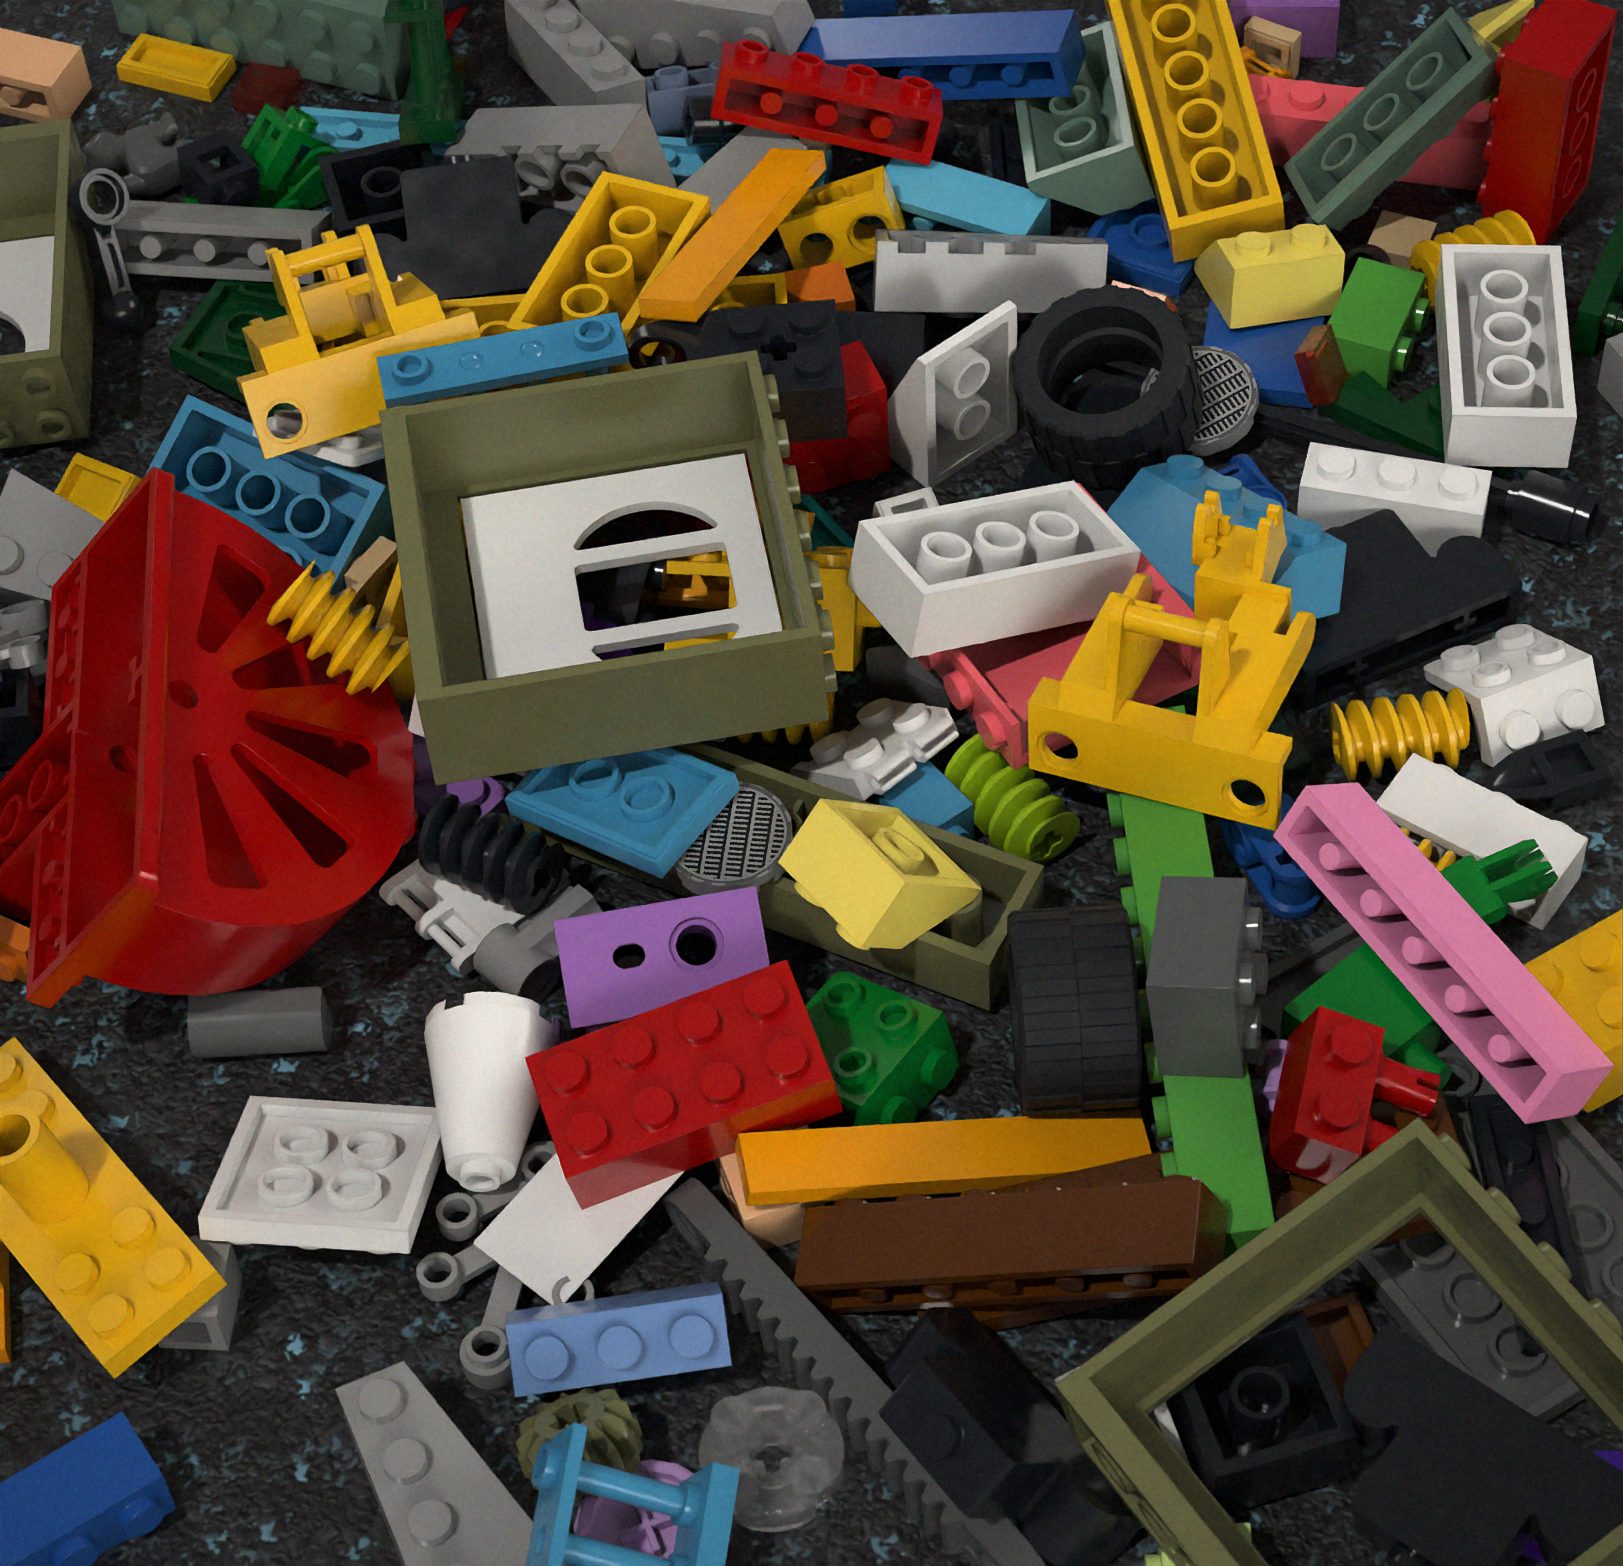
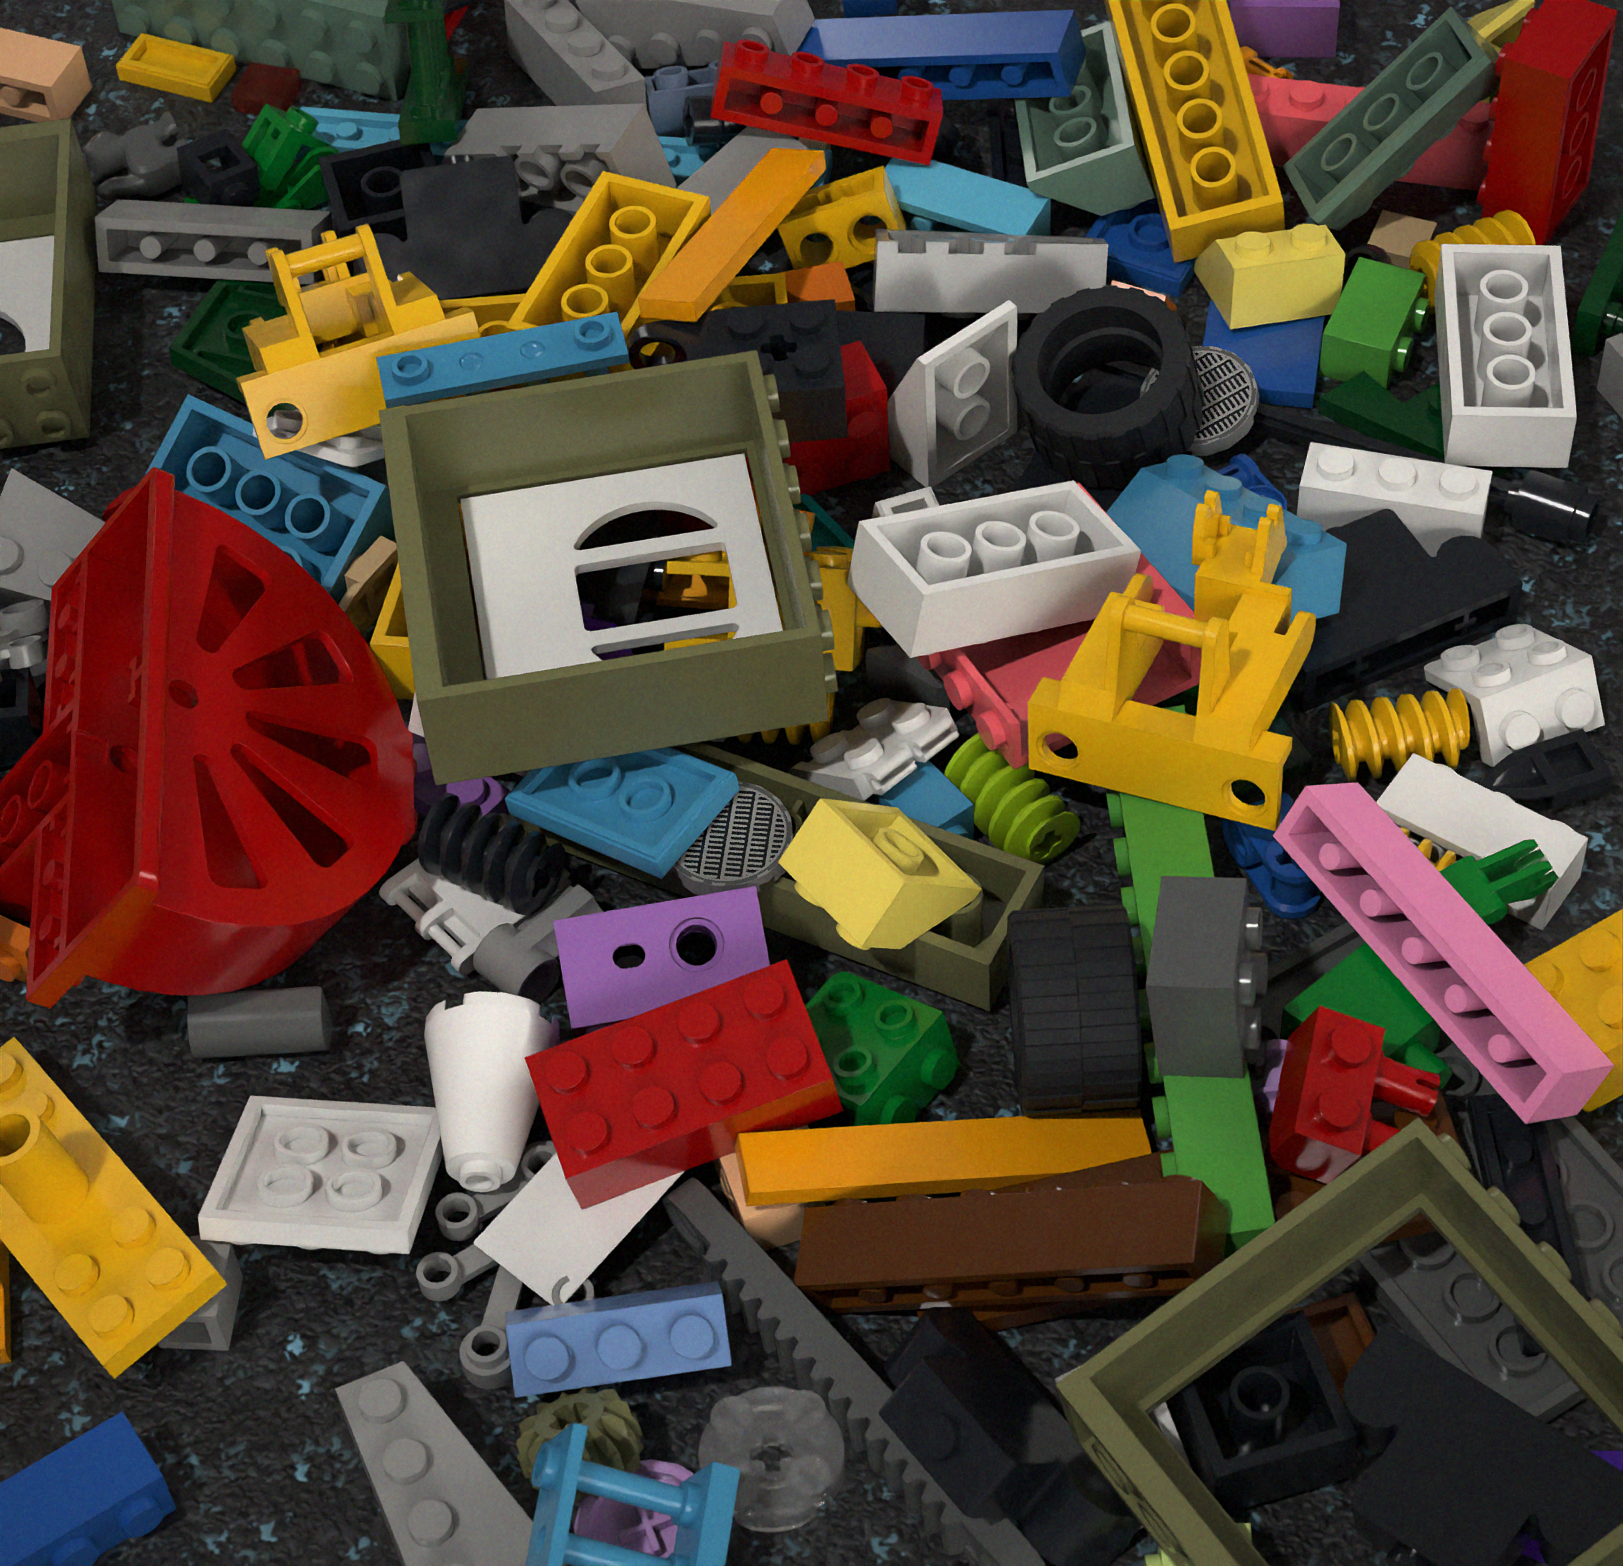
(95, 486): yellow tile -> none
(119, 307): black piece -> none
(338, 630): yellow piece -> none
(1274, 43): tan tile -> none
(1320, 365): clear red tile -> none

